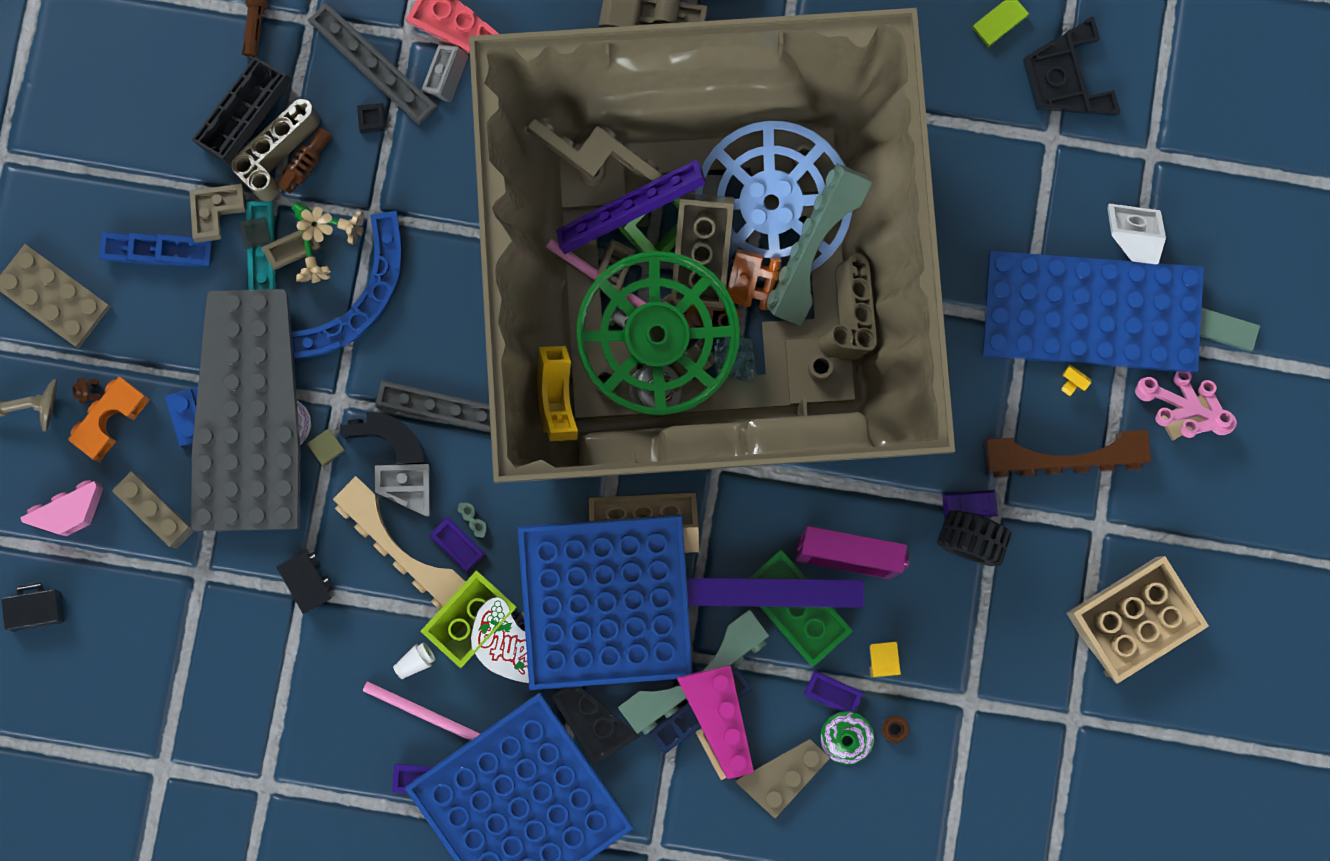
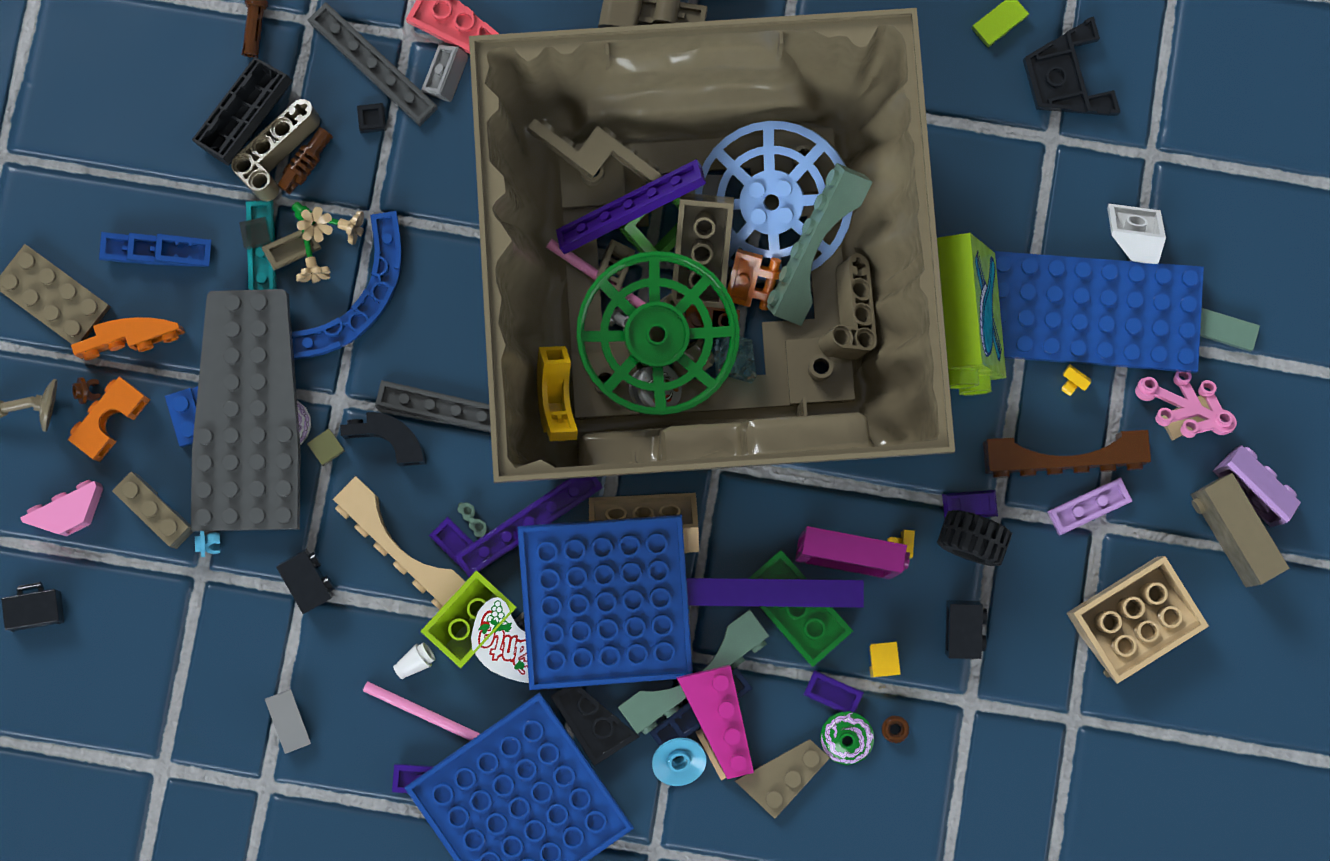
(137, 332): none -> orange slope
(208, 543): none -> medium azure plate
(209, 205): dark tan plate -> none
(287, 721): none -> light grey slope
(405, 485): light grey wing -> none
(542, 511): none -> dark purple tile
(680, 770): none -> medium azure dish
(906, 538): none -> yellow tile
(964, 629): none -> black brick
(971, 313): none -> lime brick
(1089, 506): none -> lavender tile
(1239, 531): none -> dark tan brick
(1269, 498): none -> lavender slope

